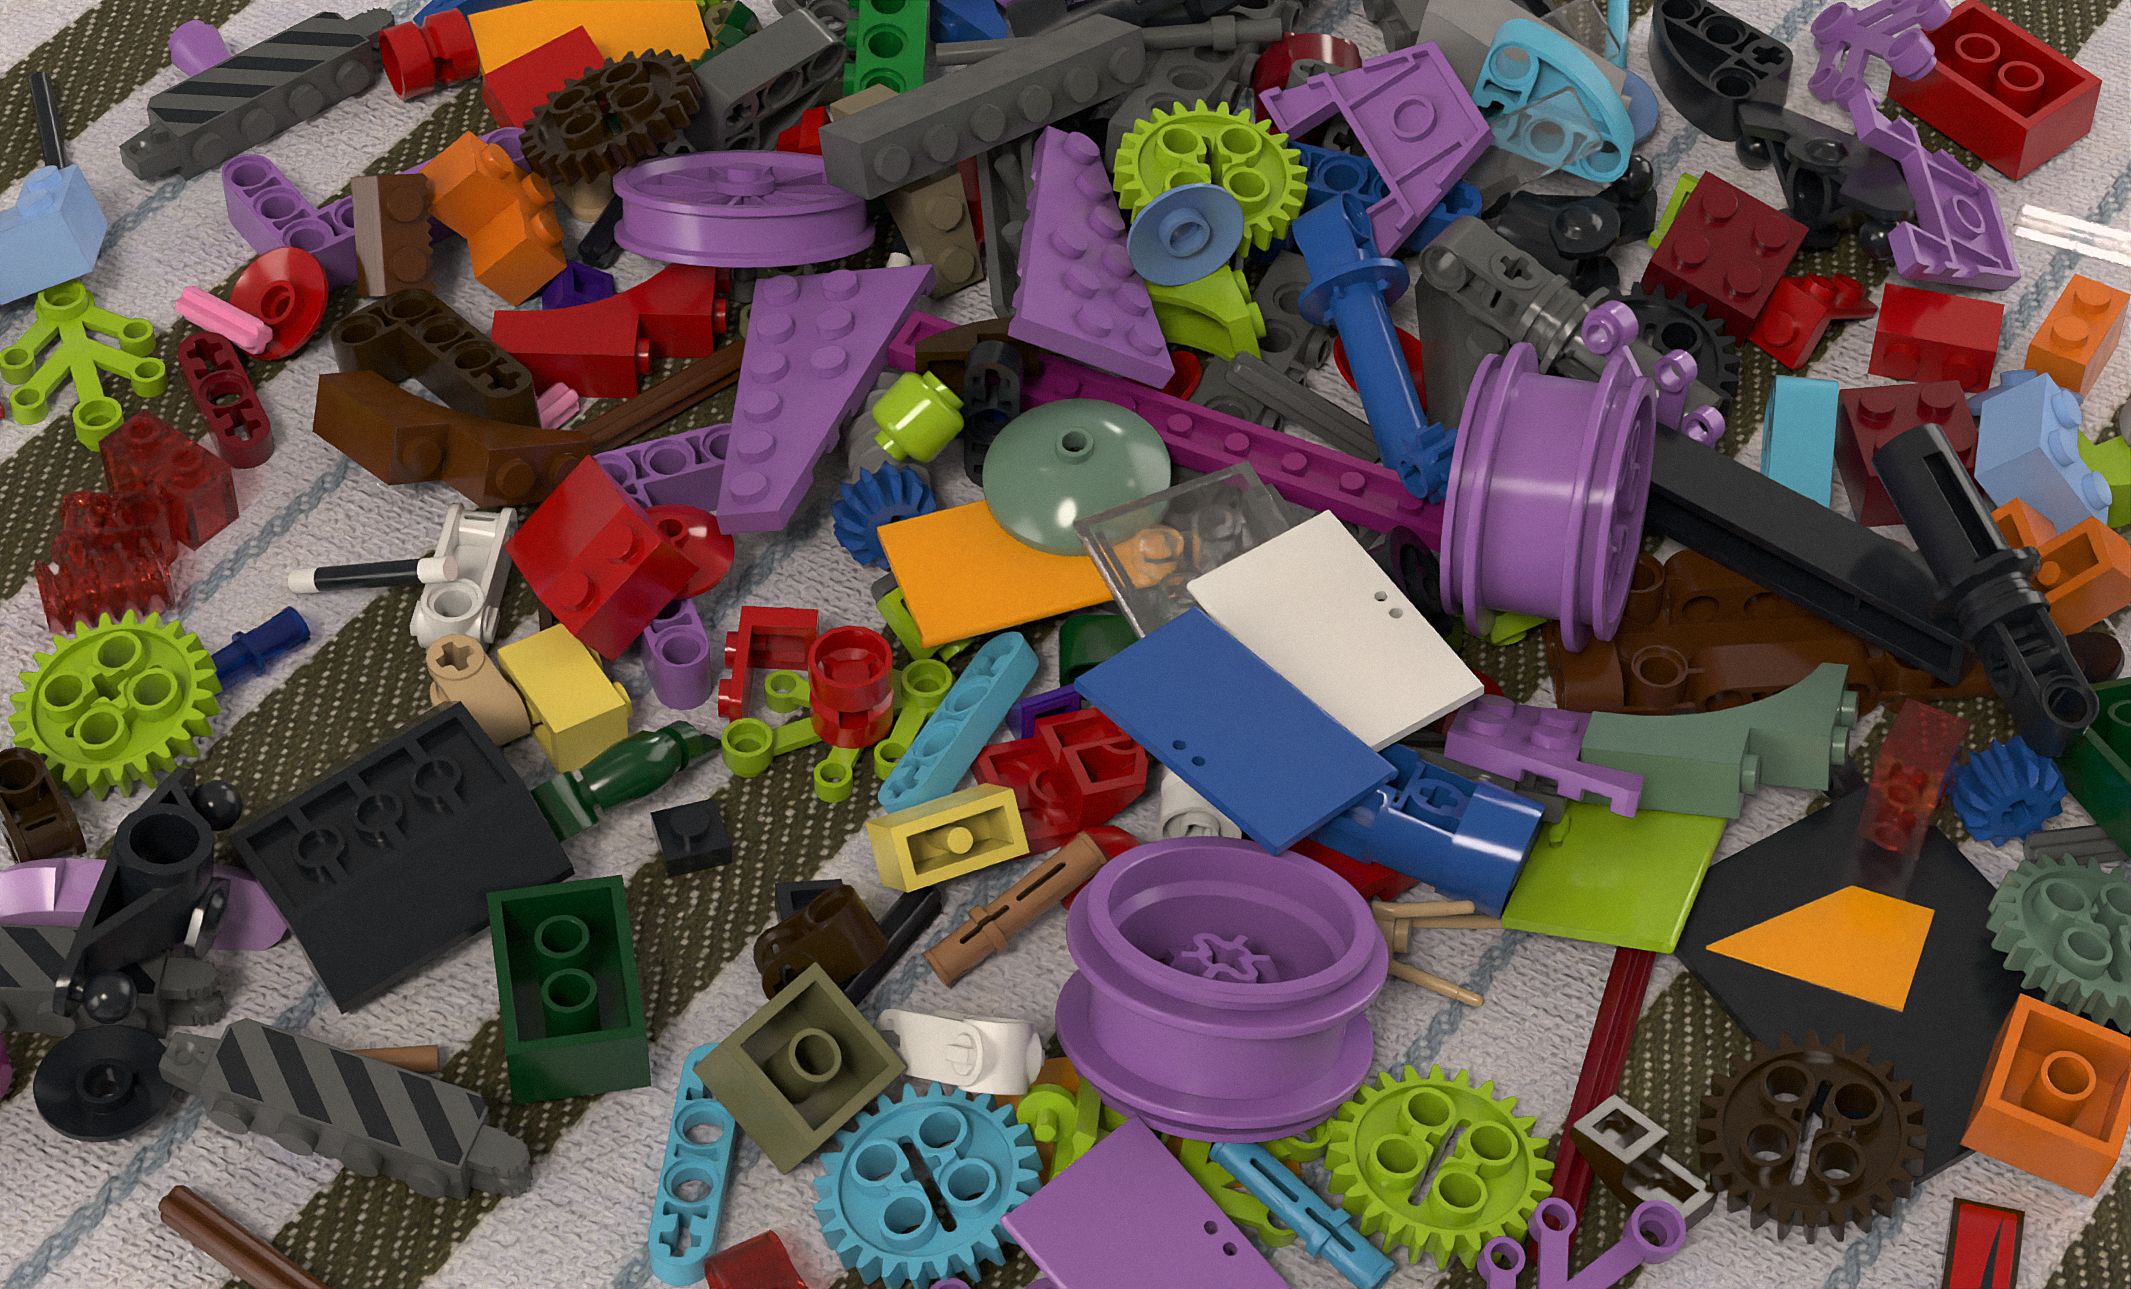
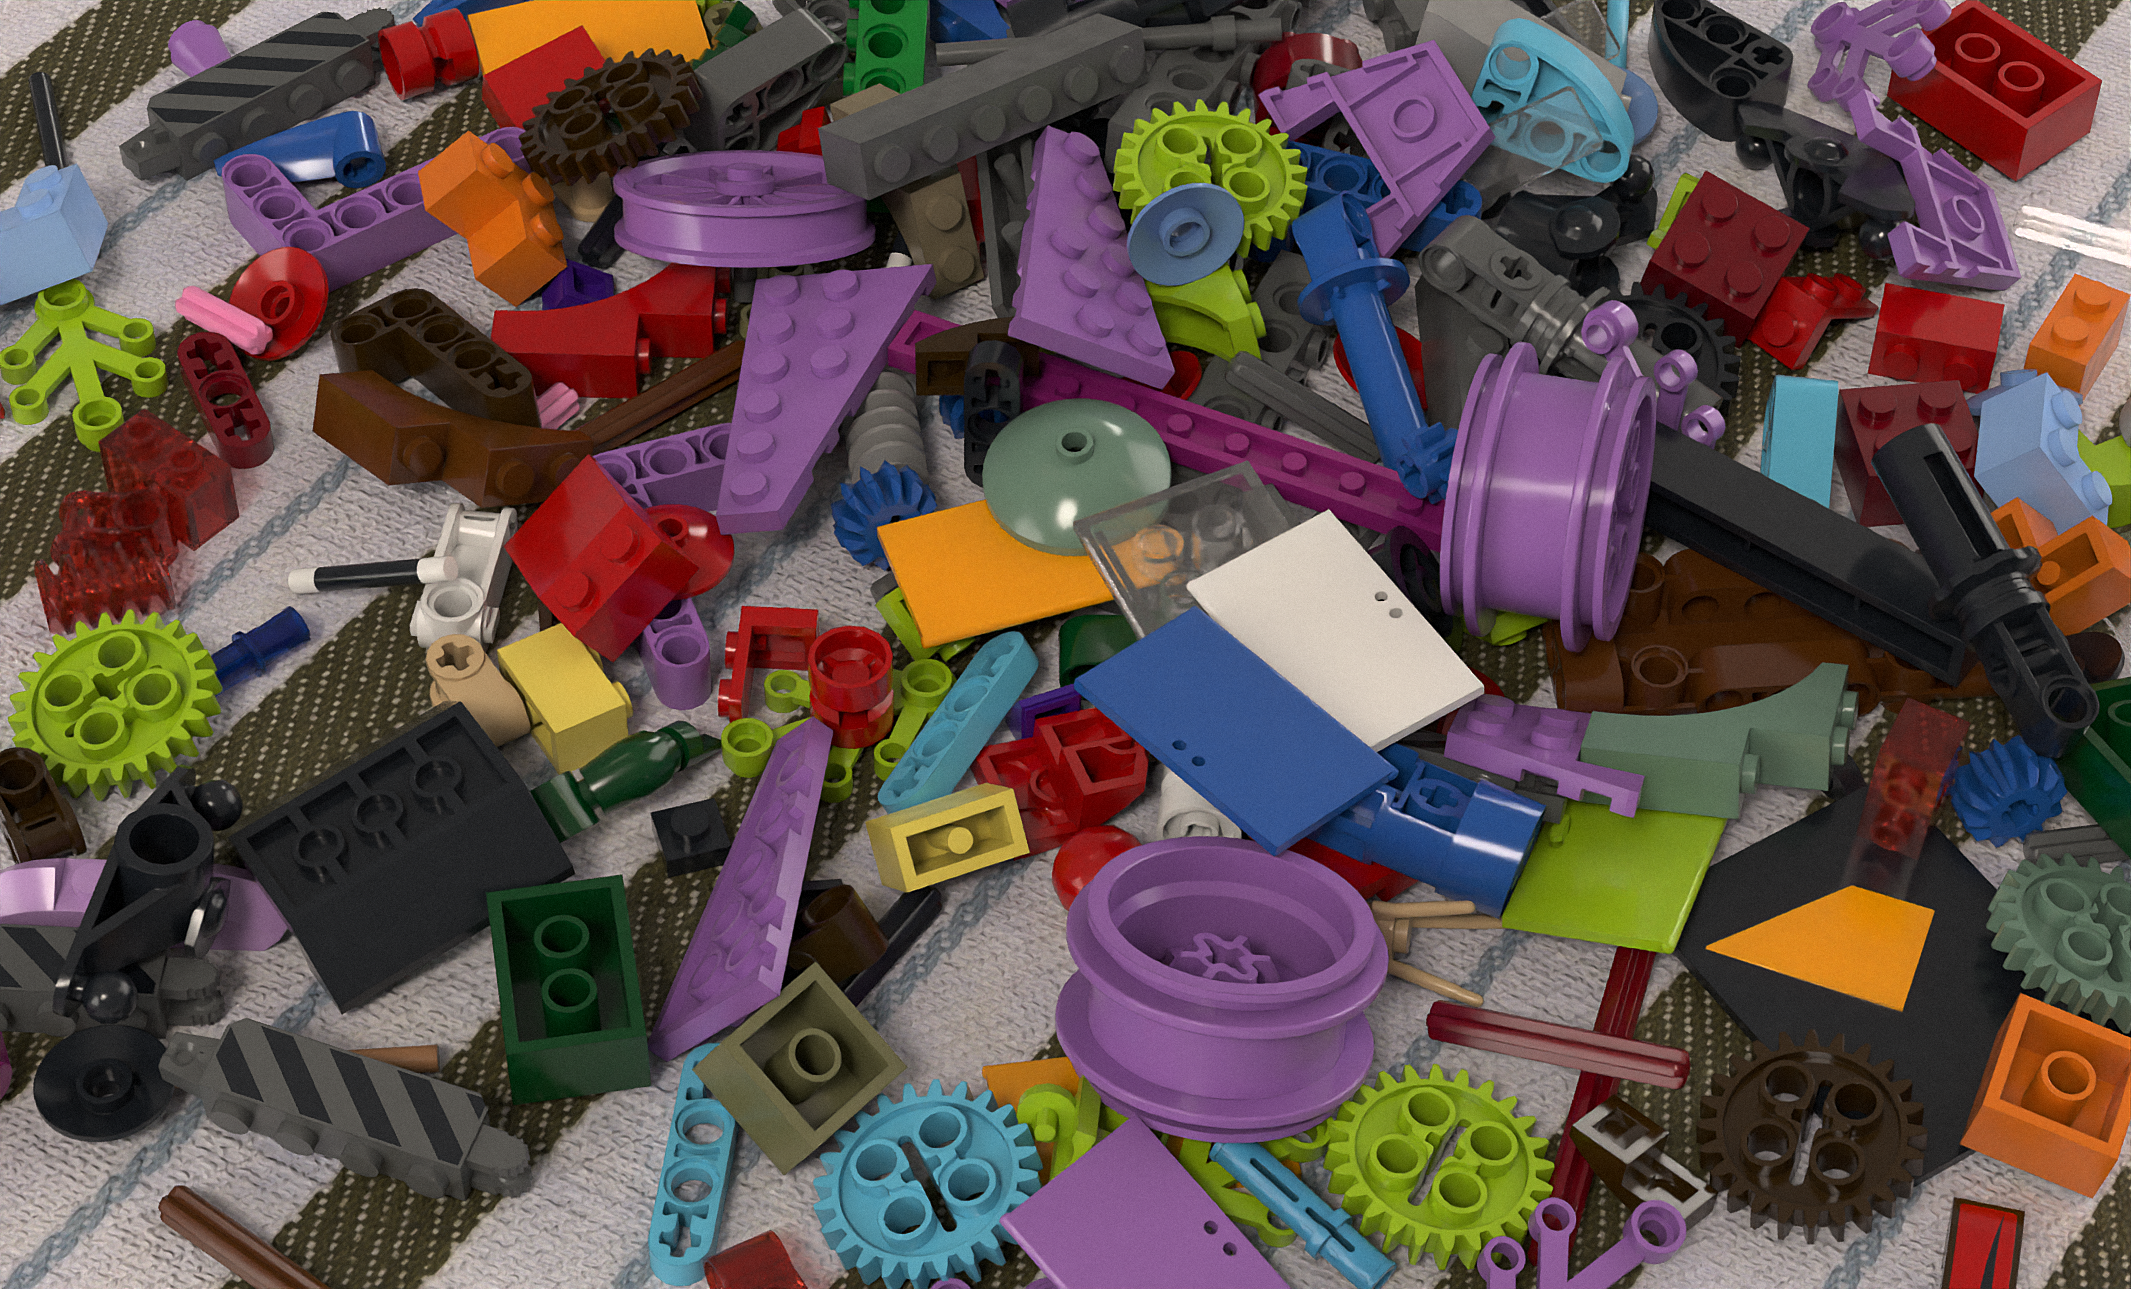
(328, 147): none -> blue piece
(392, 233): reddish brown brick -> none
(750, 917): none -> medium lavender wing
(917, 417): lime head -> none
(965, 1049): white piece -> none
(1014, 909): medium nougat pin -> none
(1559, 1044): none -> dark red axle

